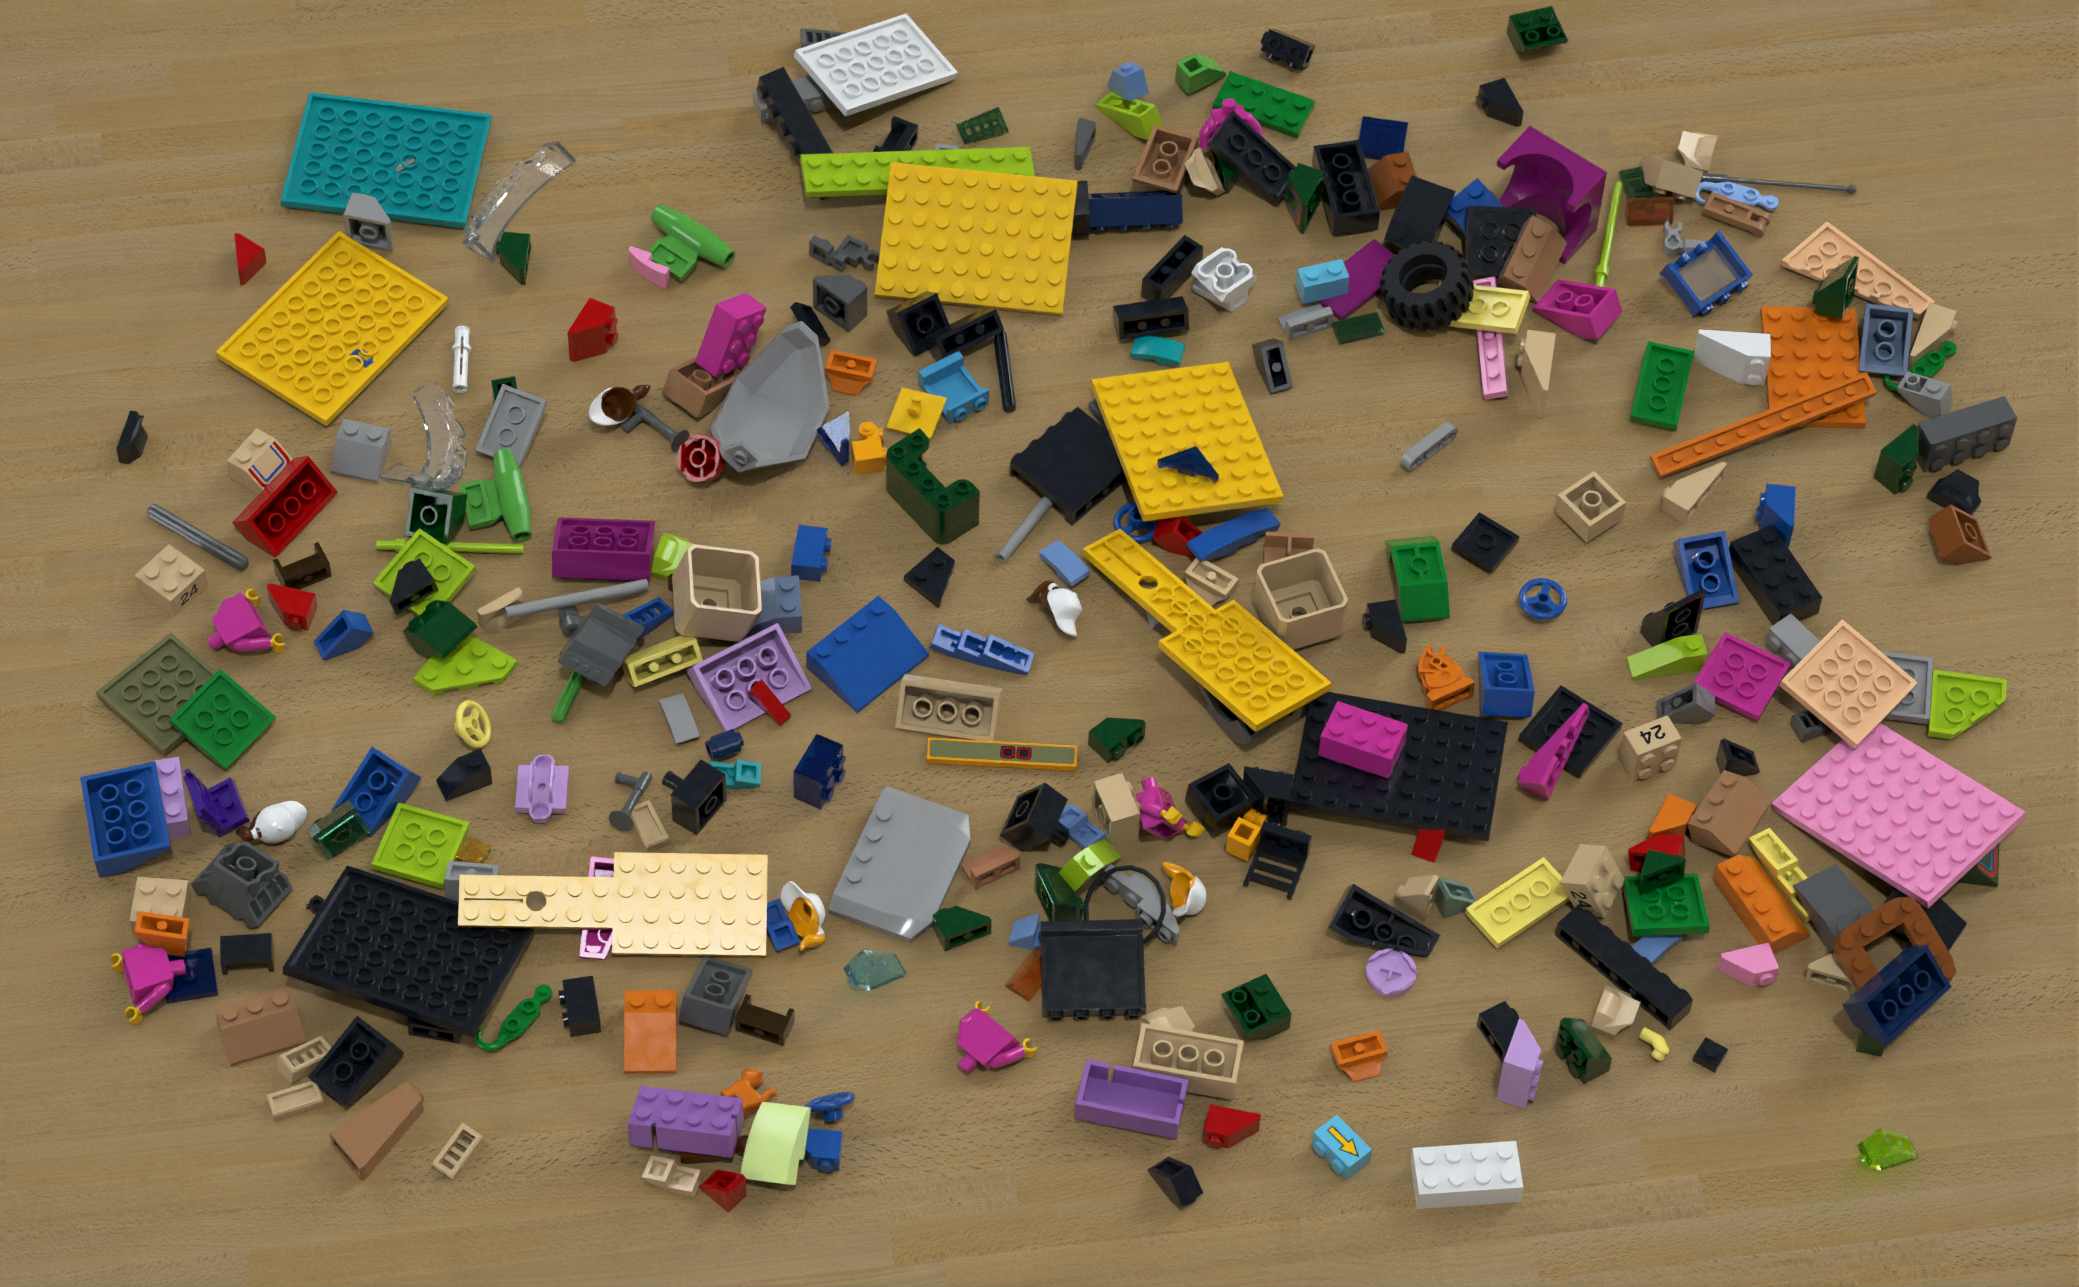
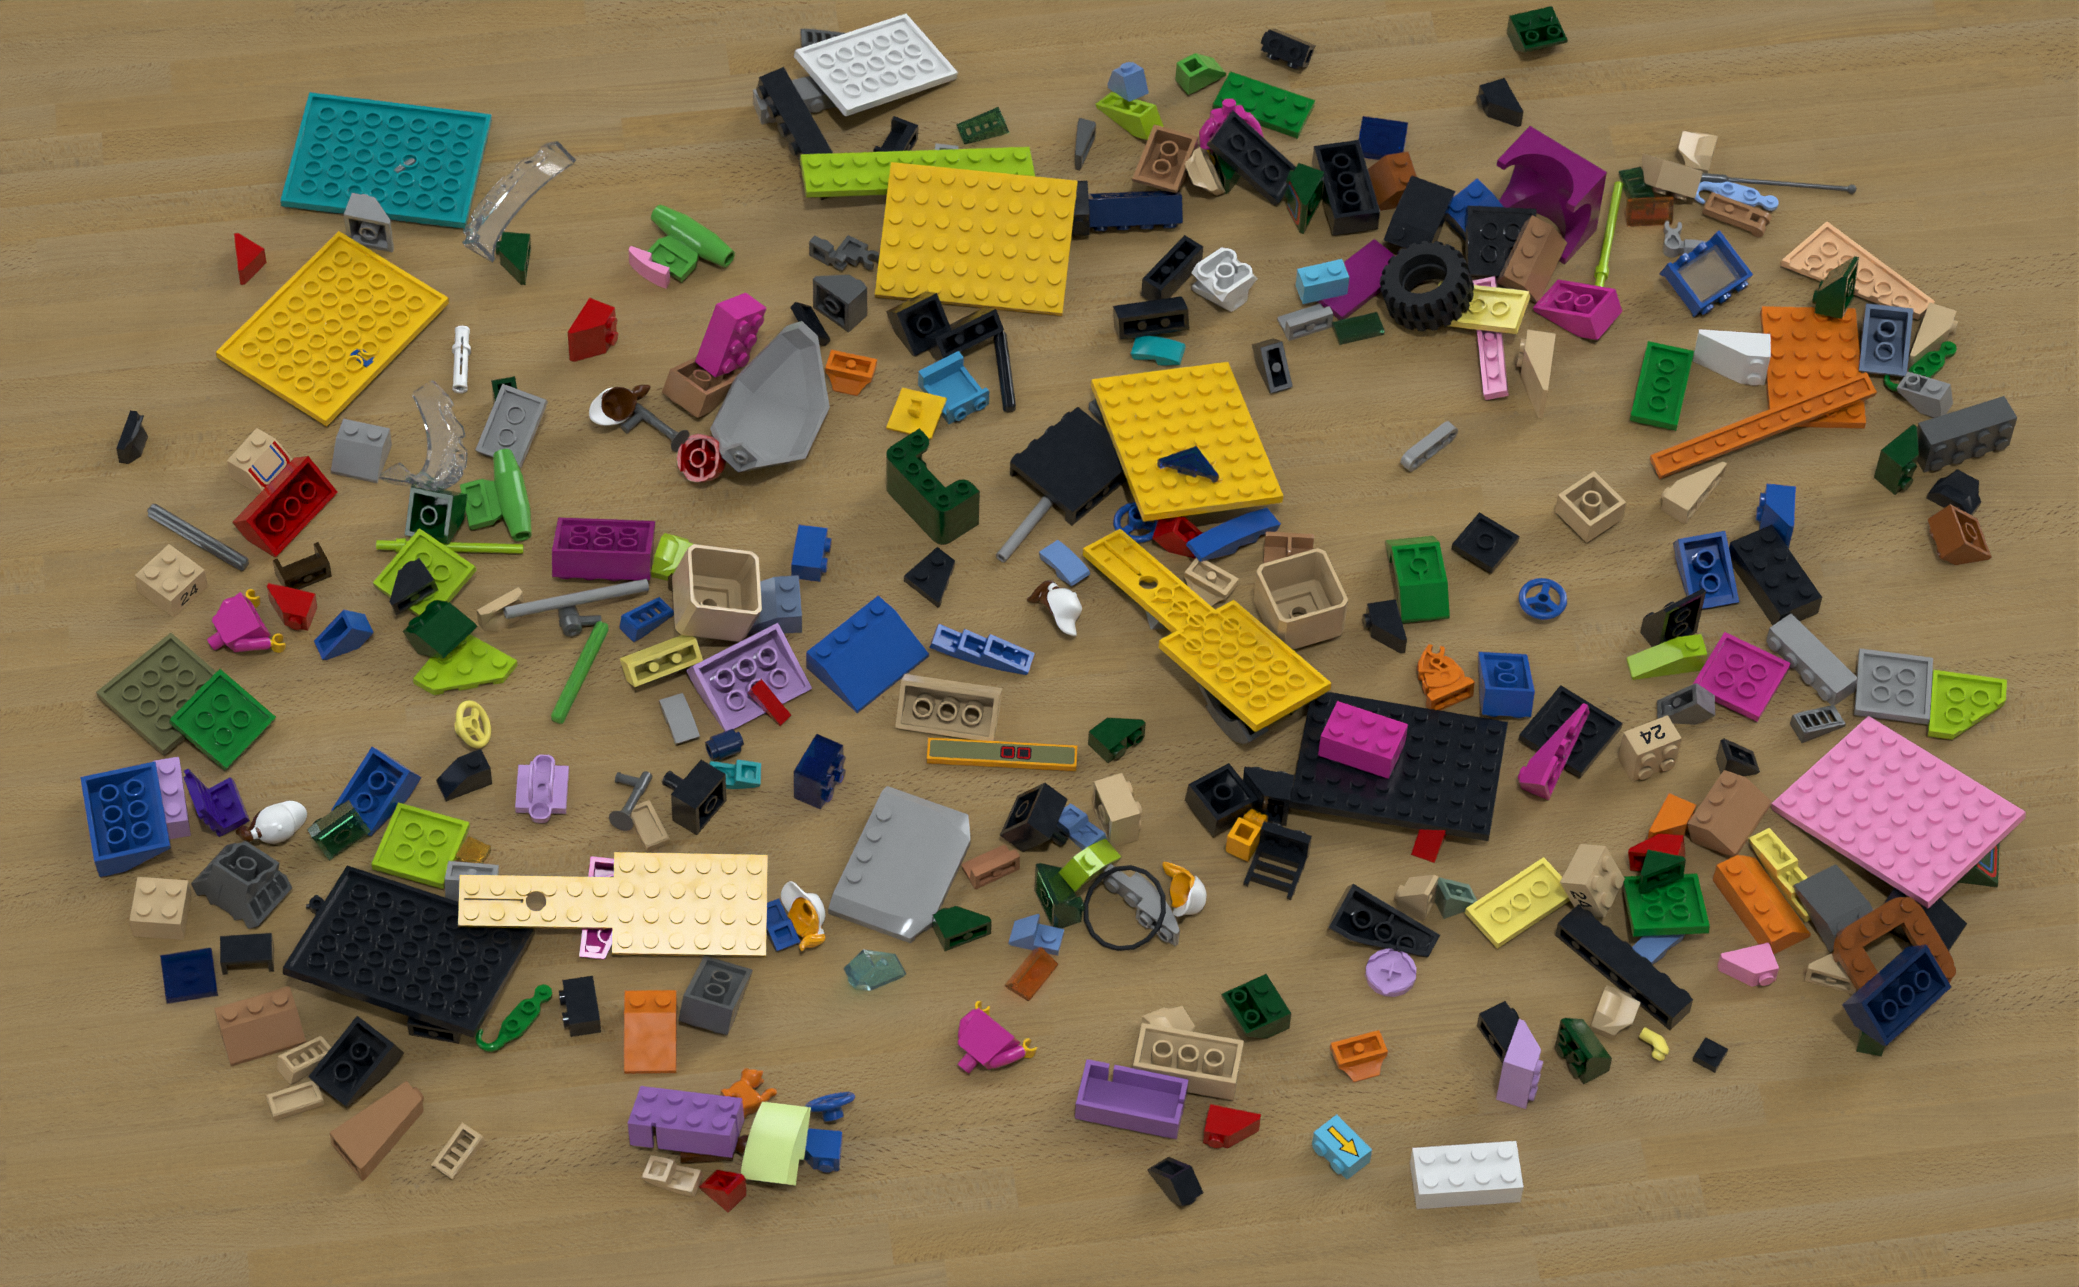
(147, 976): dark pink torso -> none
(163, 932): orange slope -> none
(600, 644): dark grey slope -> none
(764, 1023): dark brown panel -> none
(836, 436): clear blue tile -> none
(868, 452): light orange brick -> none
(1093, 969): black panel -> none
(1160, 814): dark pink torso -> none
(1848, 684): light nougat plate -> none
(1886, 1150): clear neon green slope -> none

